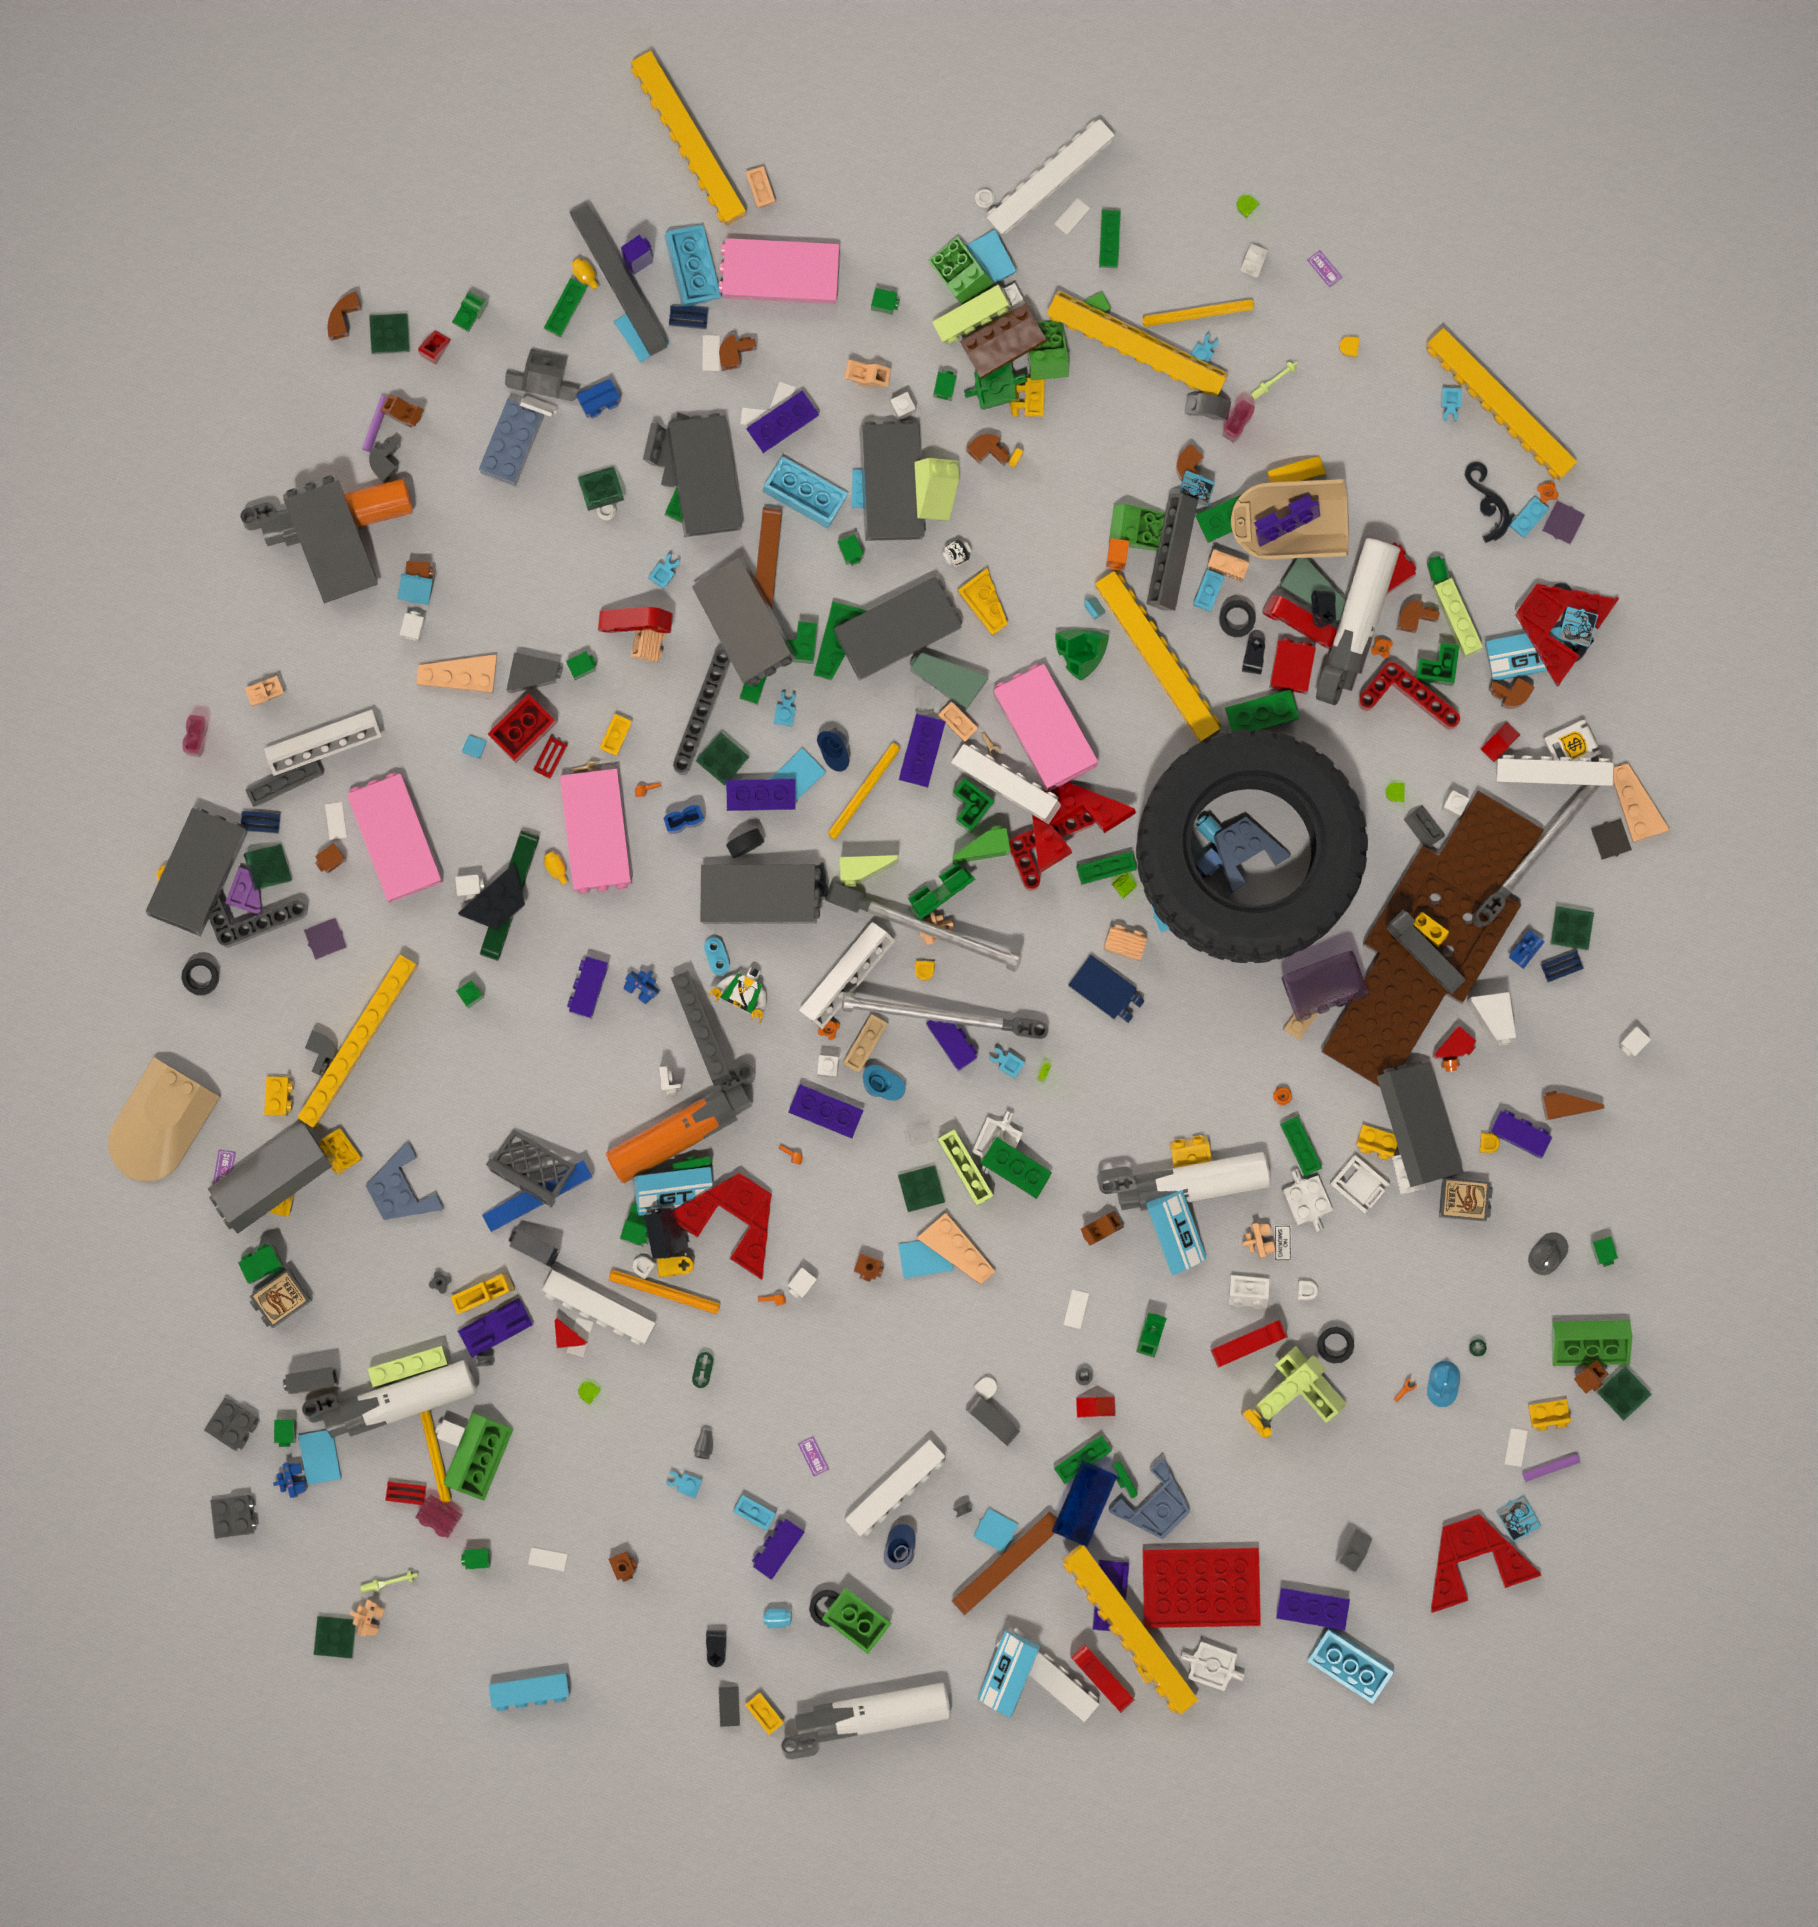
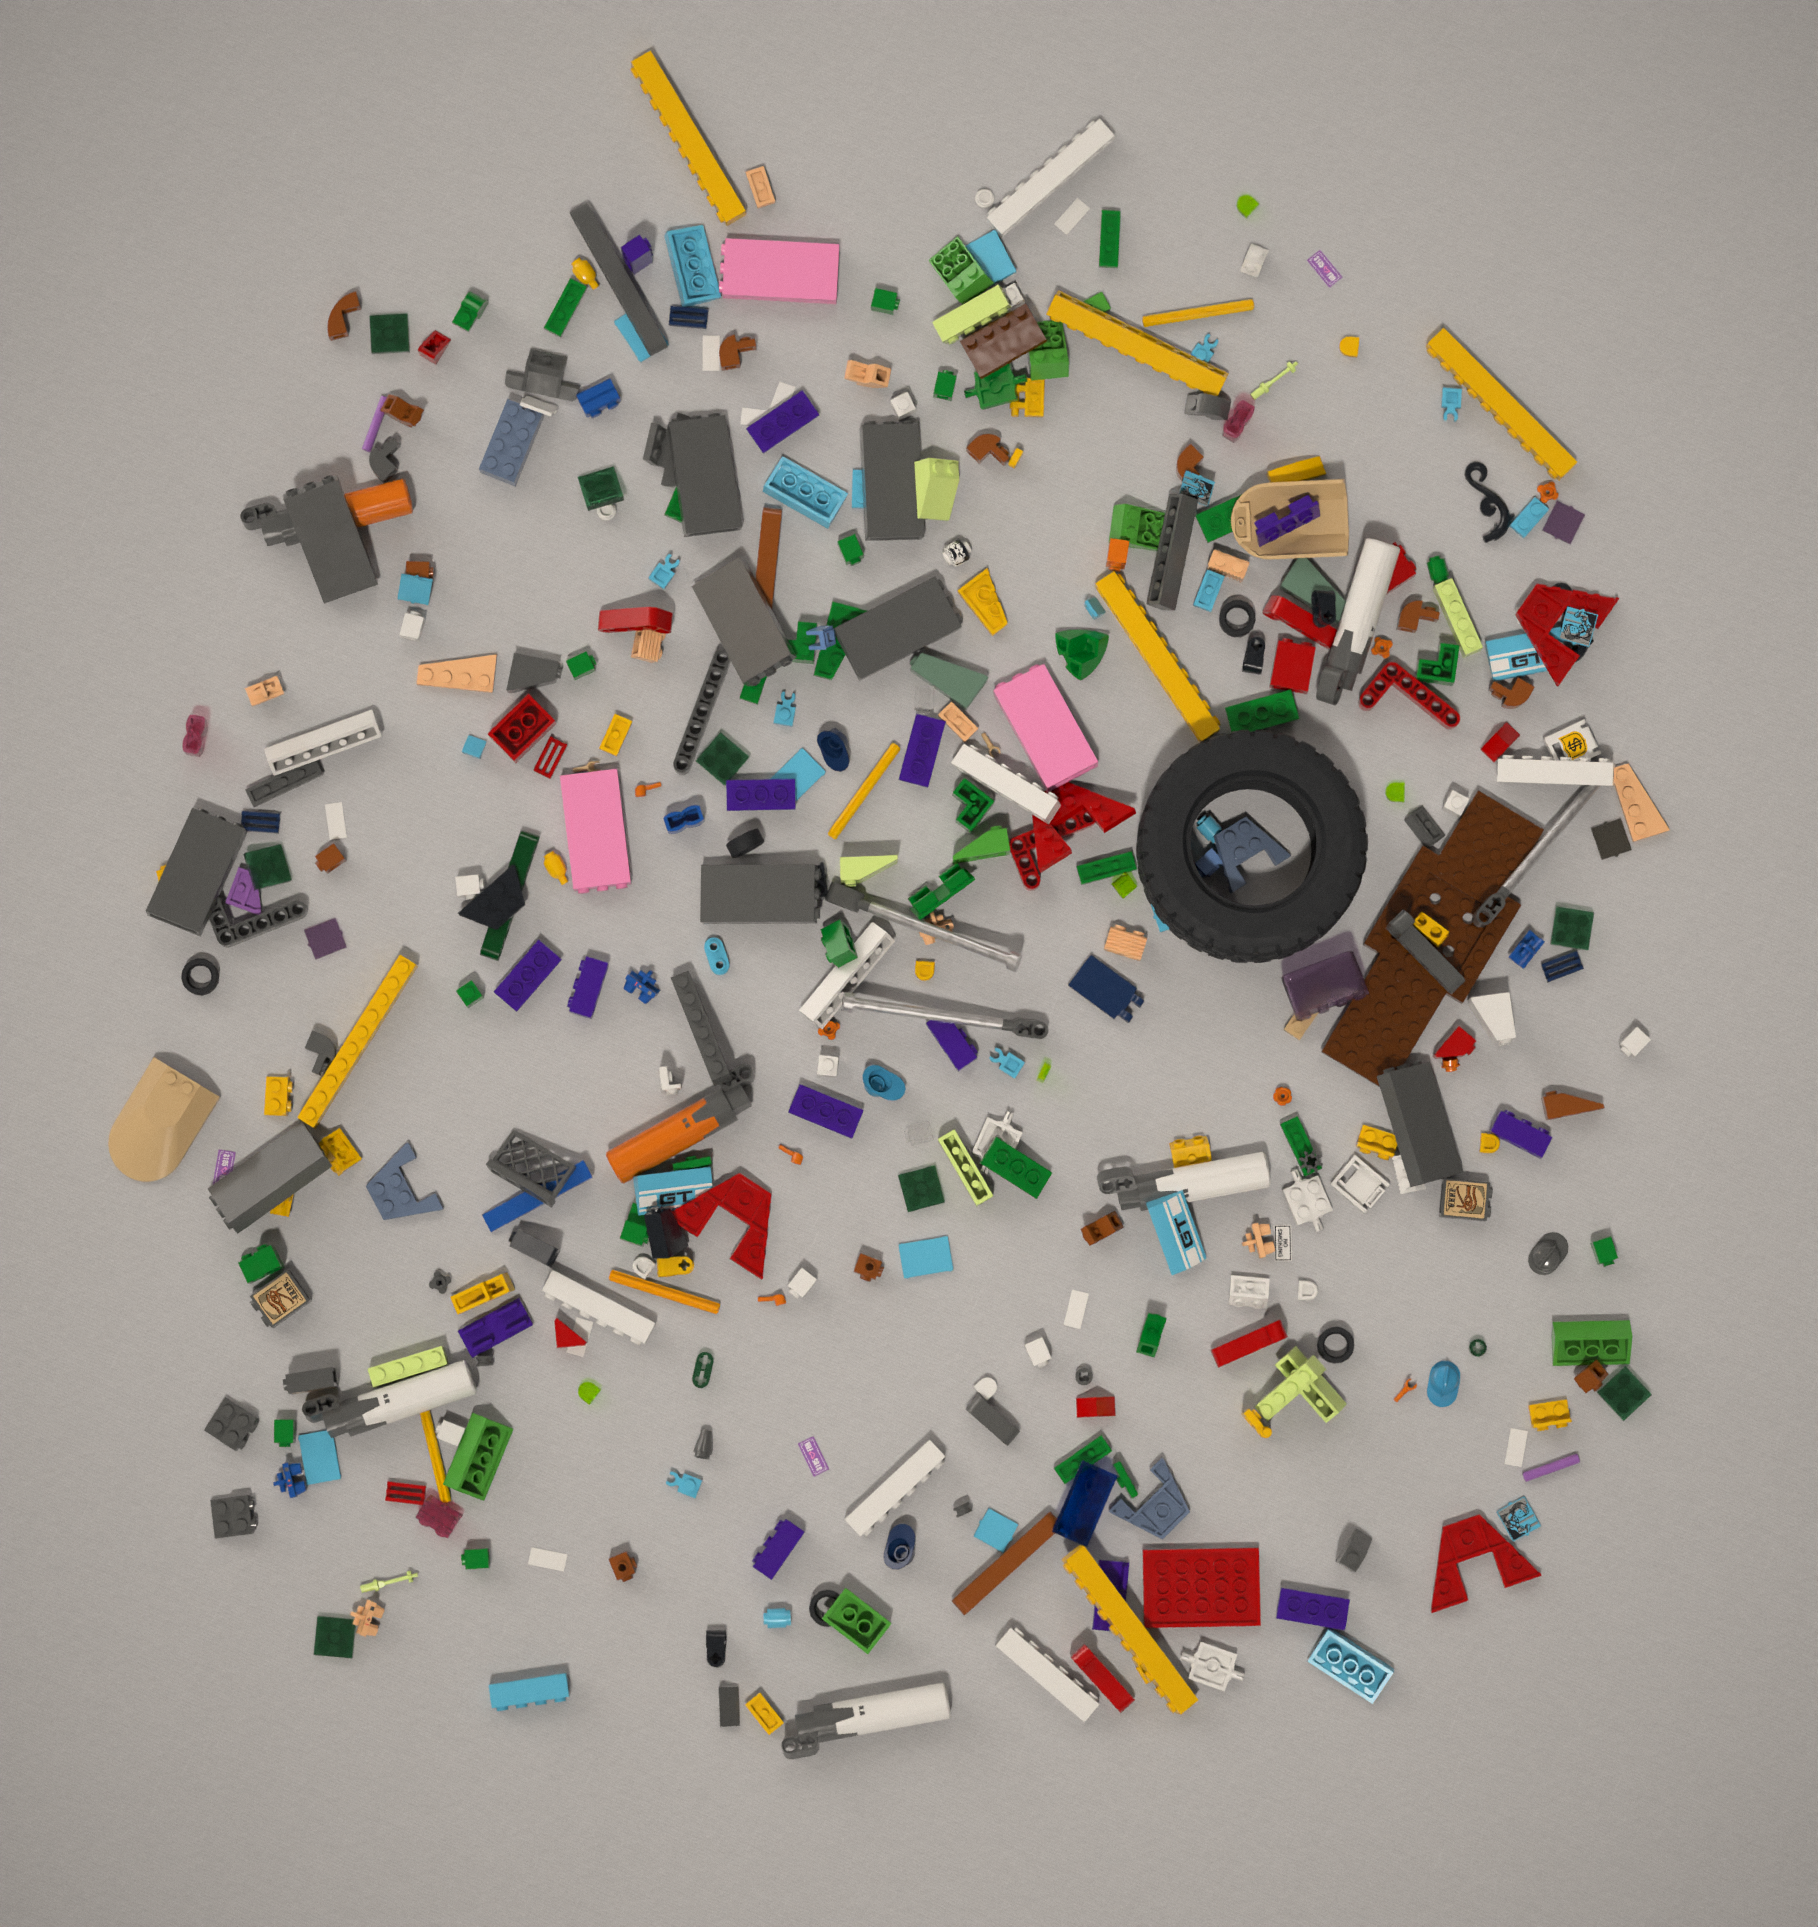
(394, 837): bright pink brick -> none
(527, 975): none -> dark purple brick
(743, 993): torso -> none
(754, 1512): medium azure plate -> none
(826, 636): none -> medium blue window
(838, 943): none -> green brick
(865, 1043): tan plate -> none
(954, 1246): light nougat wing -> none
(1009, 1673): medium azure slope -> none
(1038, 1352): none -> white brick
(1311, 1156): none -> dark grey gear

